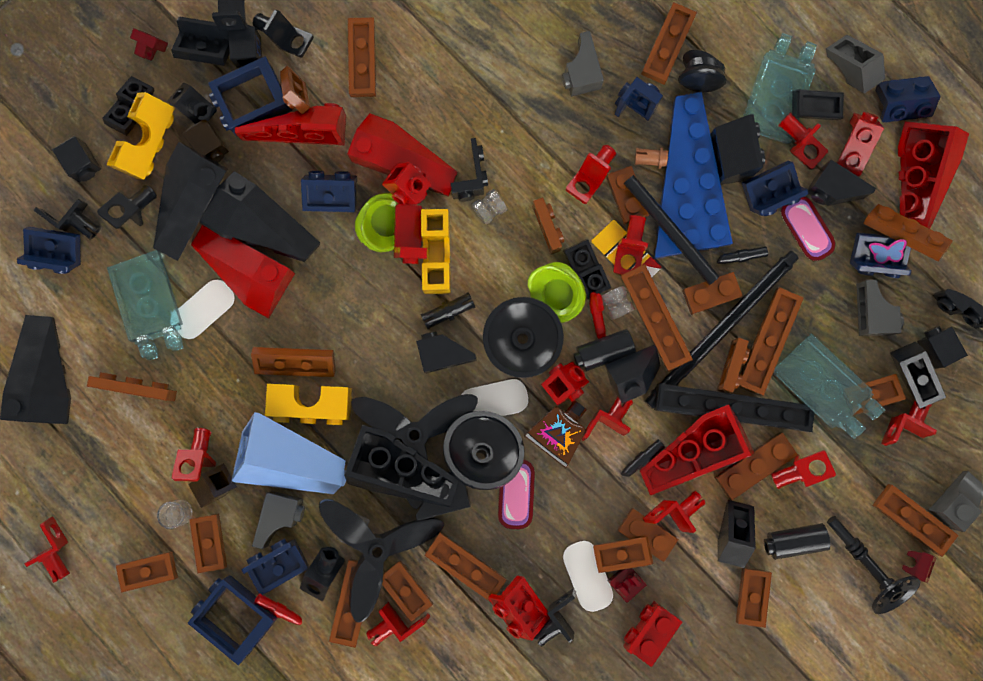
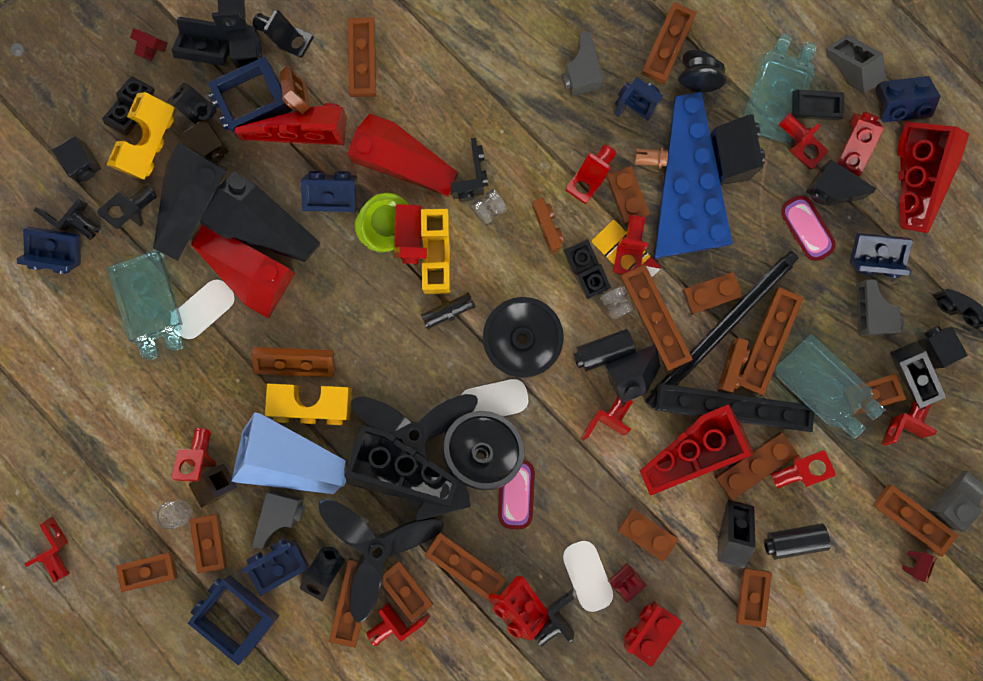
(36, 378): black wedge -> none
(132, 386): dark orange plate -> none
(278, 609): red piece -> none
(407, 184): red brick -> none
(440, 352): black slope -> none
(559, 289): lime piece -> none
(559, 432): reddish brown torso -> none
(565, 383): red brick -> none
(596, 308): red piece -> none
(623, 554): dark orange plate -> none
(643, 458): black piece -> none
(671, 230): black piece -> none
(679, 512): red bracket -> none
(743, 255): black piece -> none
(773, 189): dark blue bracket -> none
(893, 252): medium blue sticker -> none
(894, 592): black dish -> none
(917, 236): dark orange plate -> none

